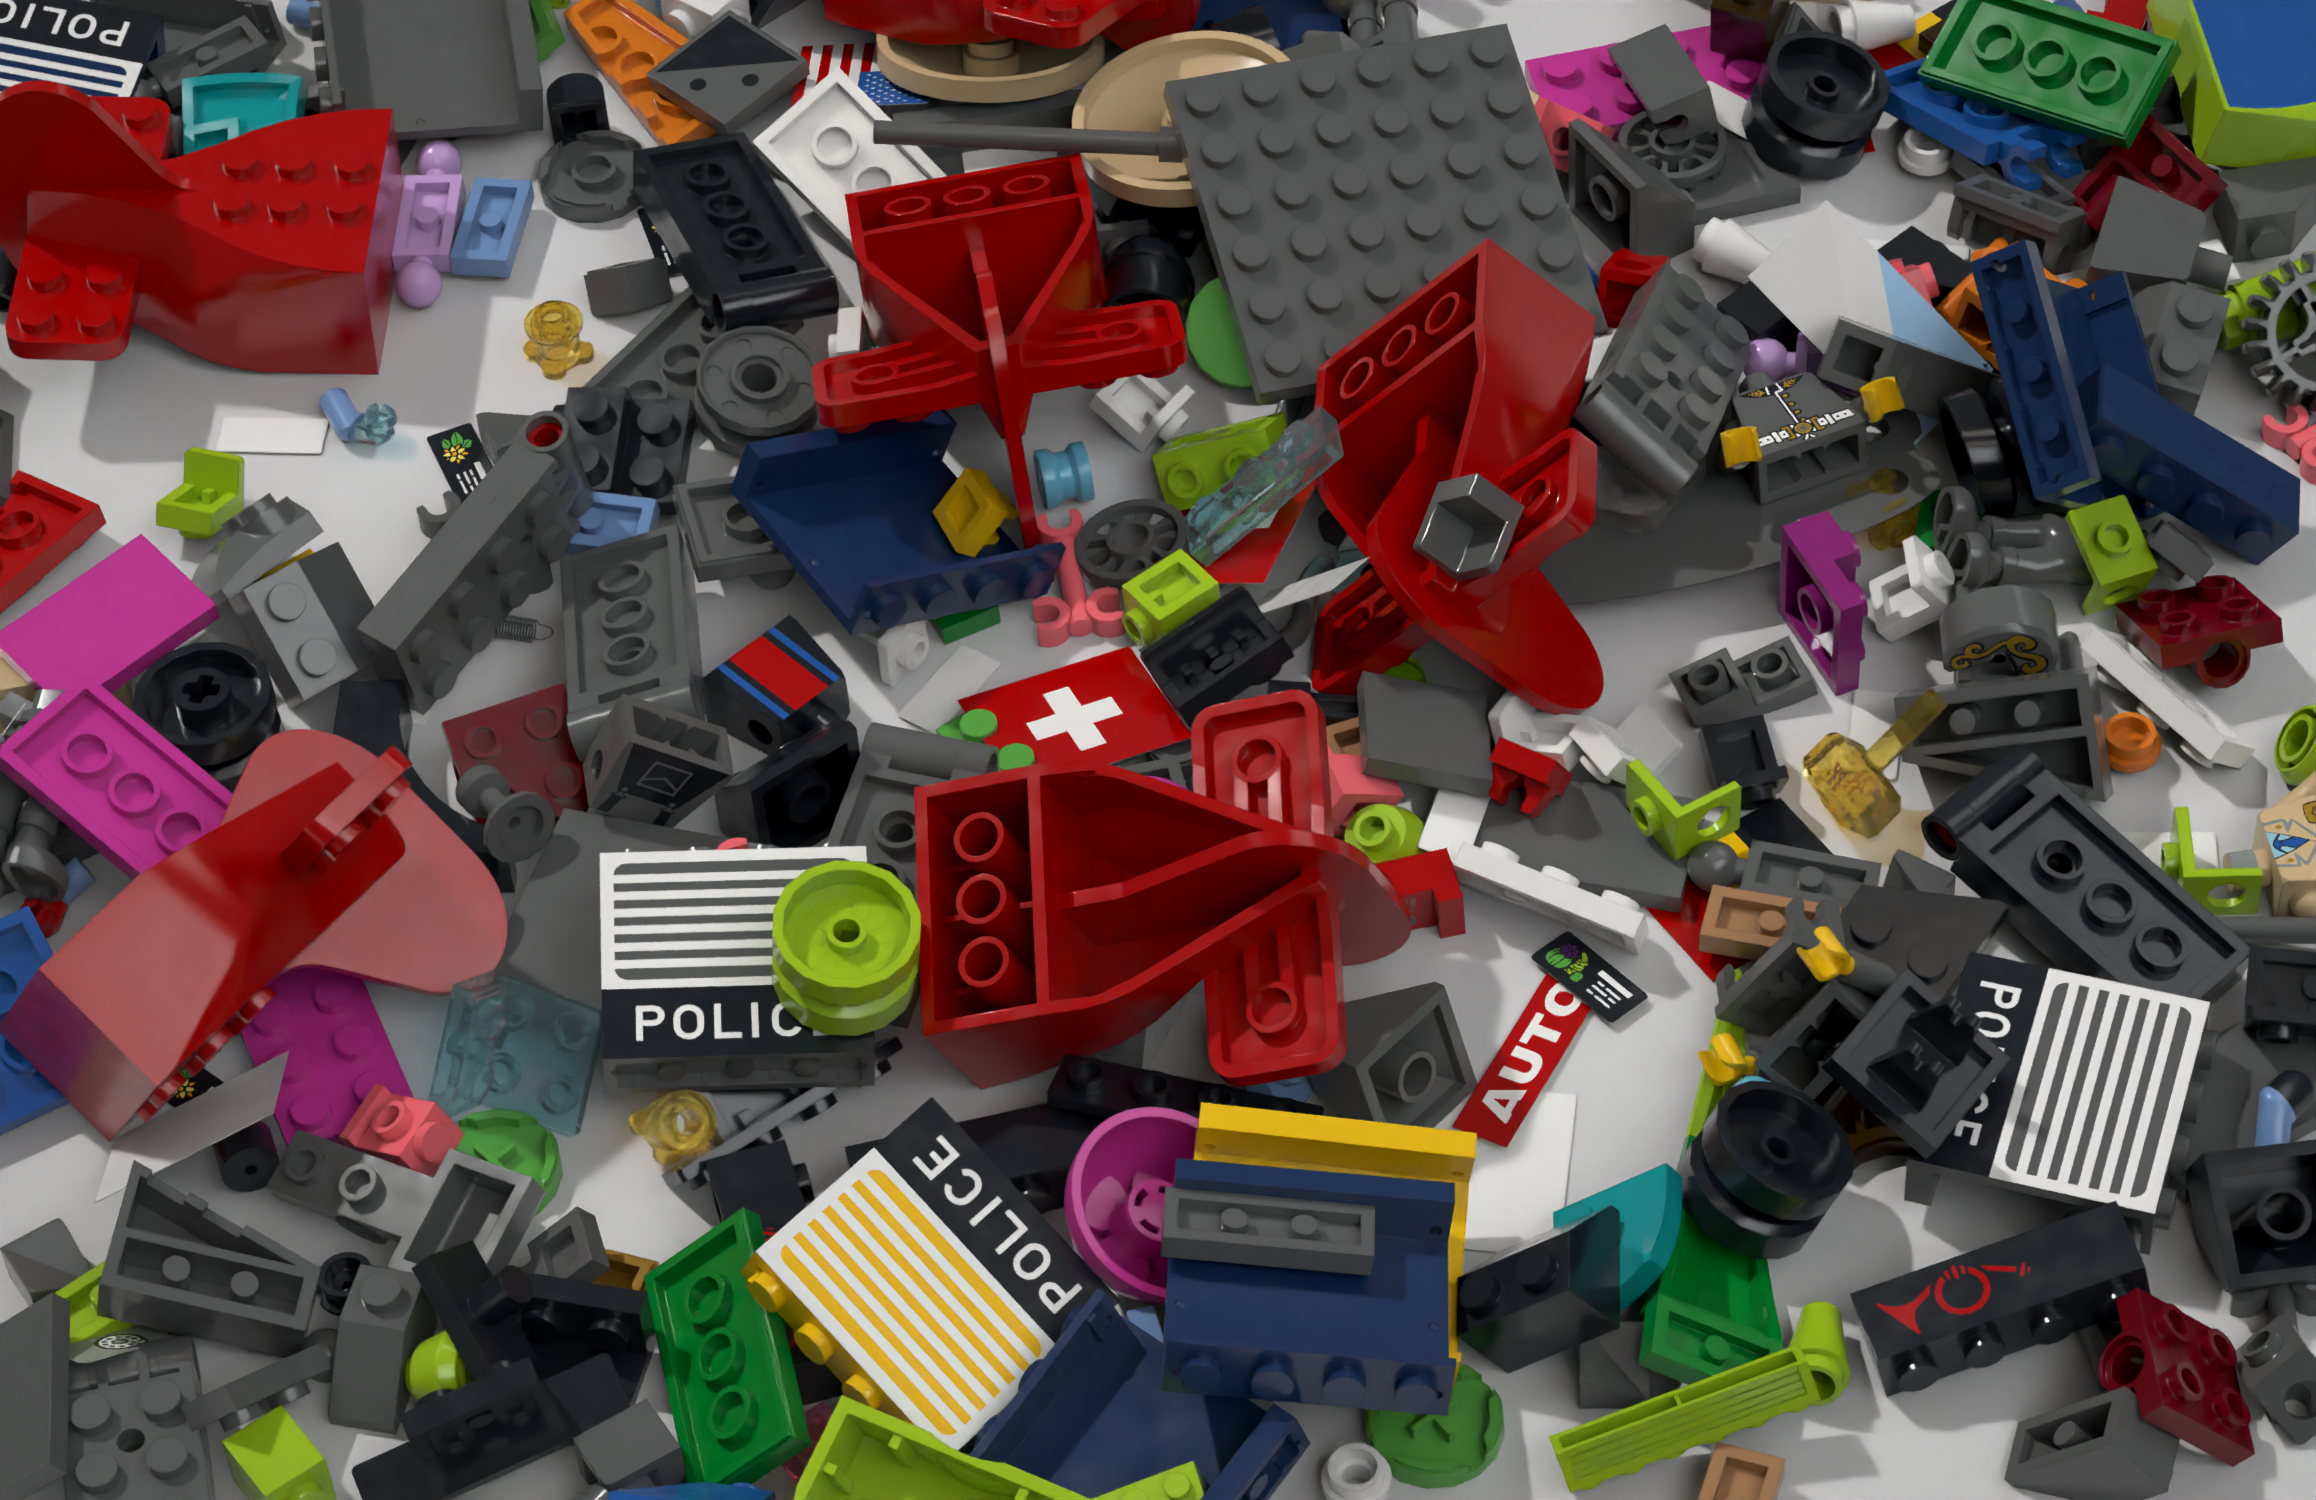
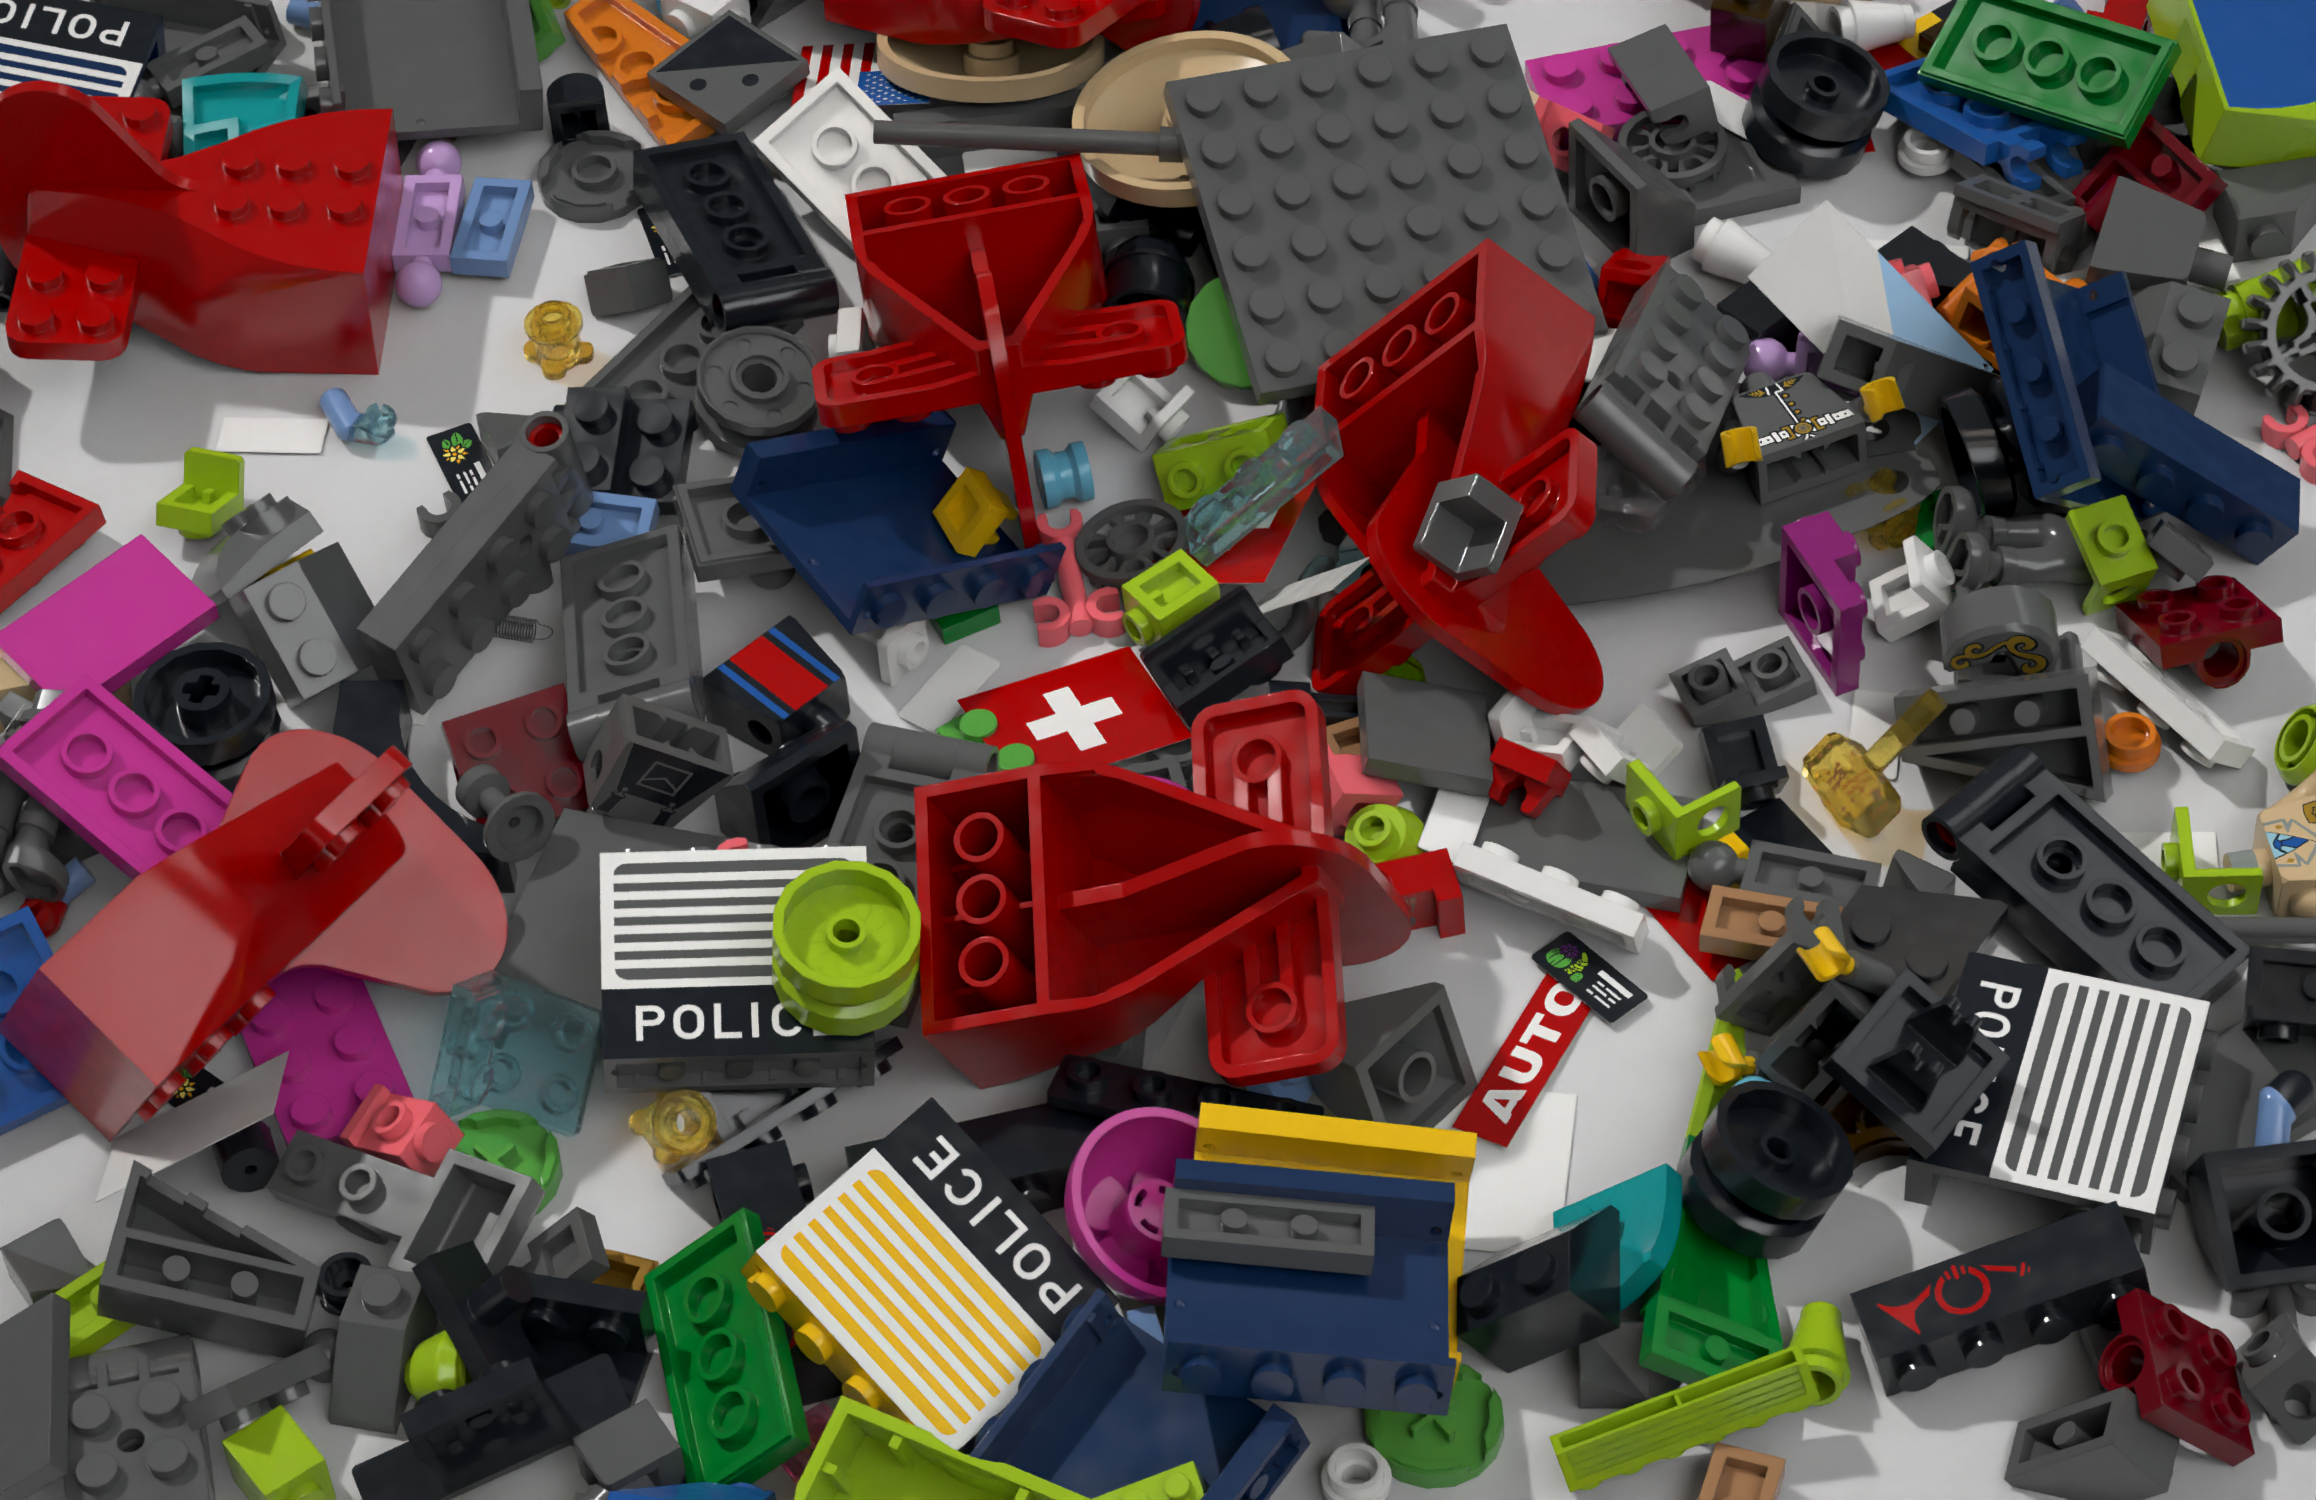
(115, 1343): light grey sticker -> none

